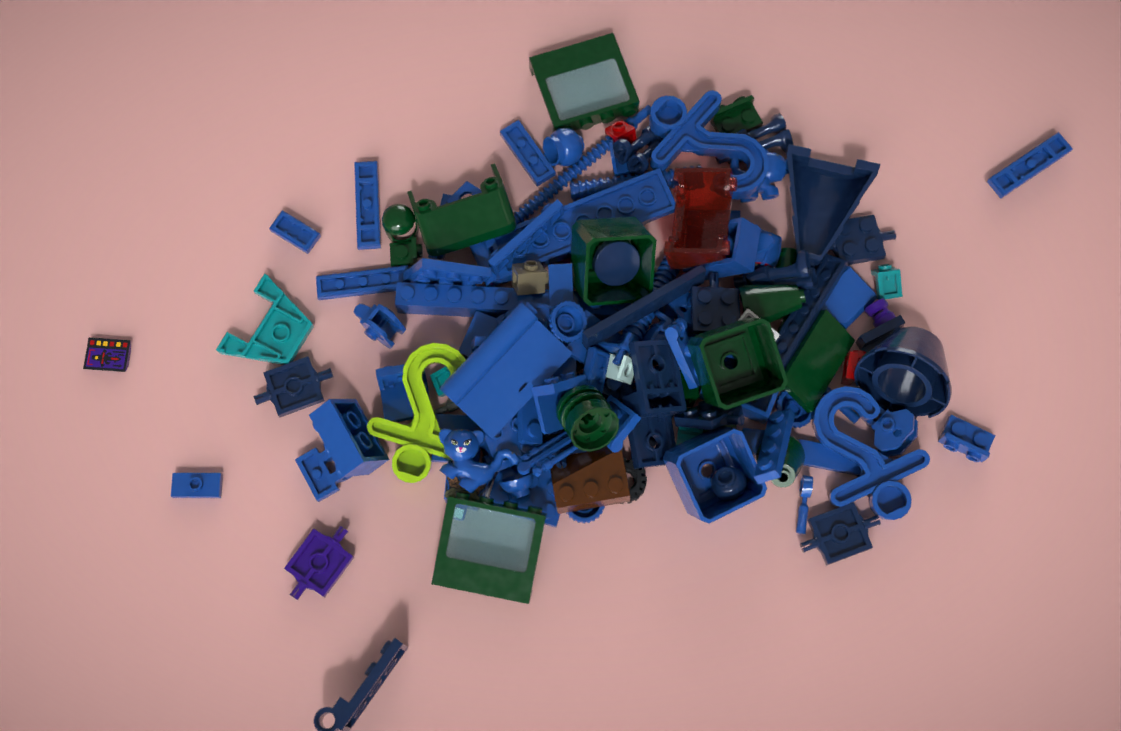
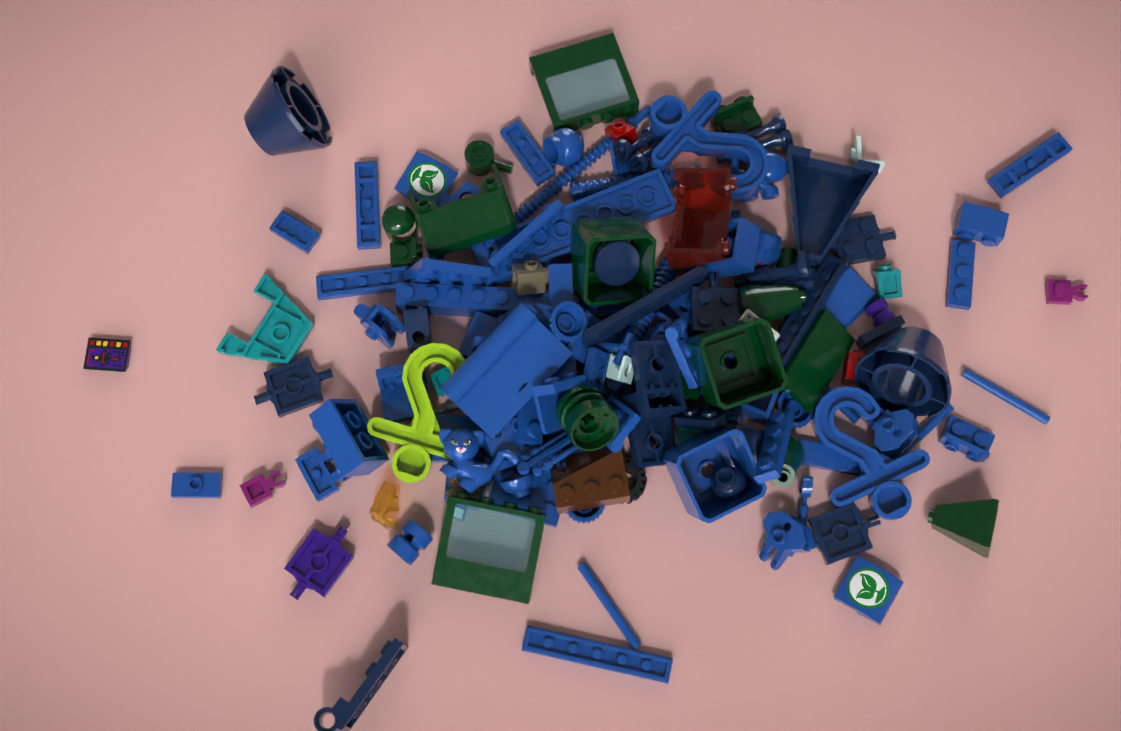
(259, 489): none -> magenta plate
(286, 116): none -> dark blue cone
(384, 502): none -> clear yellow hand
(403, 548): none -> blue wheel
(417, 324): none -> dark blue torso
(426, 179): none -> slope
(480, 156): none -> dark green piece
(597, 654): none -> blue tile
(609, 605): none -> blue bar
(787, 536): none -> blue hinge
(856, 153): none -> light aqua bracket
(868, 590): none -> slope
(927, 428): none -> blue bar
(960, 274): none -> blue plate
(967, 523): none -> dark green slope
(980, 224): none -> blue brick
(1006, 396): none -> blue bar
(1062, 292): none -> magenta plate

